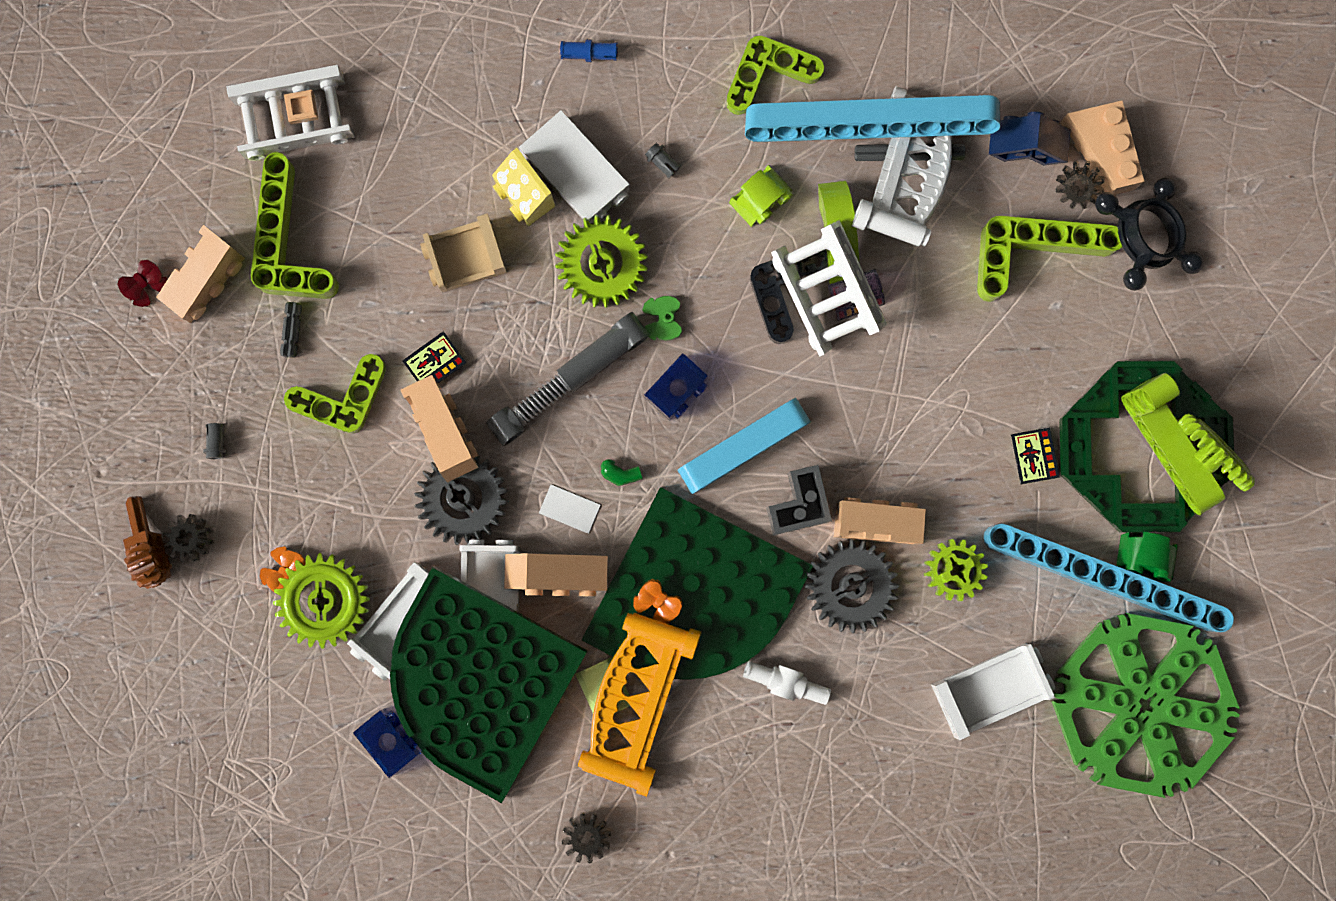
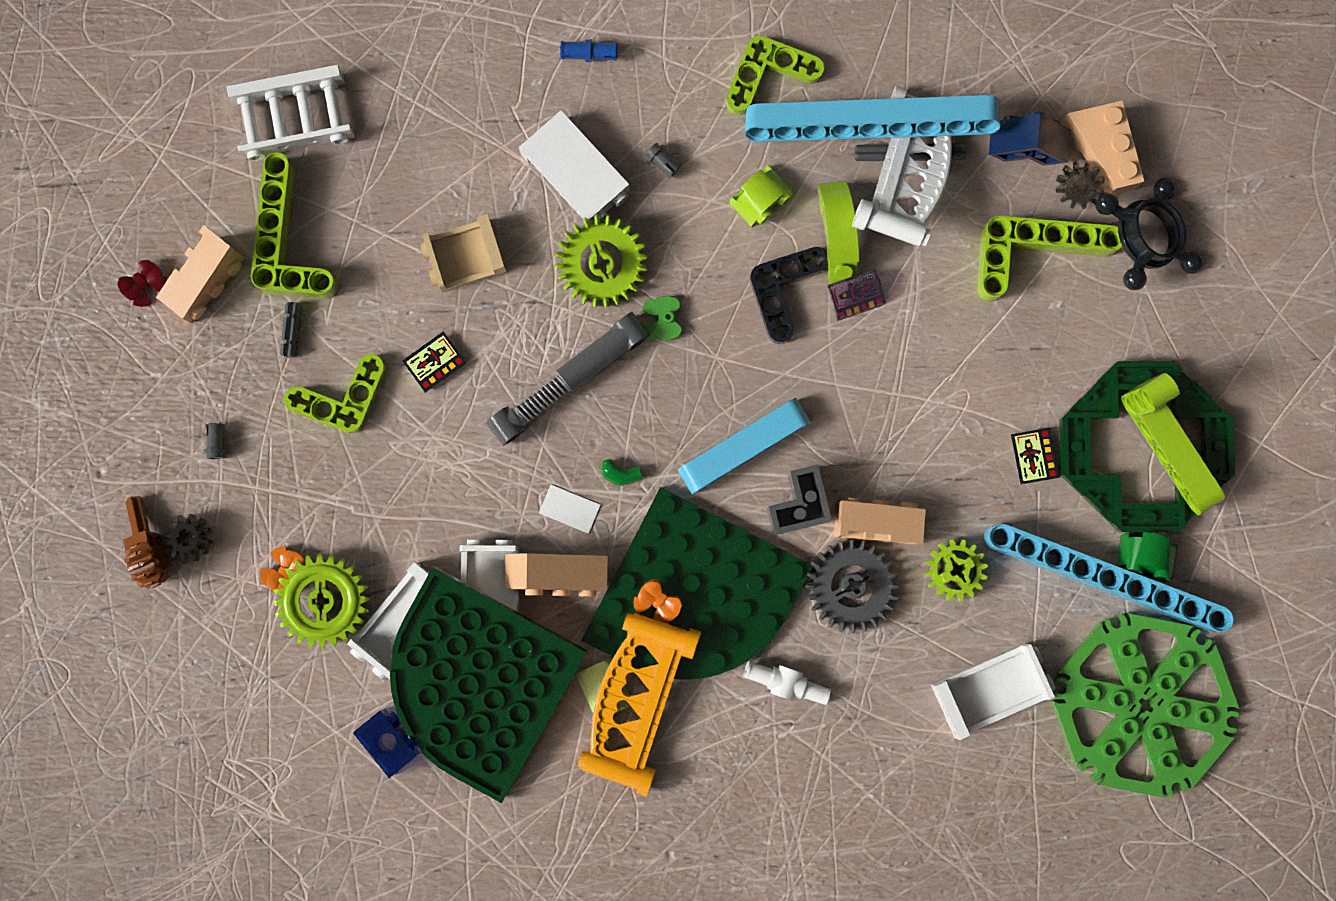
(301, 107): light nougat tile -> none
(441, 428): light nougat wedge -> none
(479, 520): dark grey gear -> none
(523, 188): light yellow slope -> none
(591, 846): clear smoke gear -> none
(682, 371): clear blue brick -> none
(846, 266): white fence -> none
(1222, 455): lime gear -> none

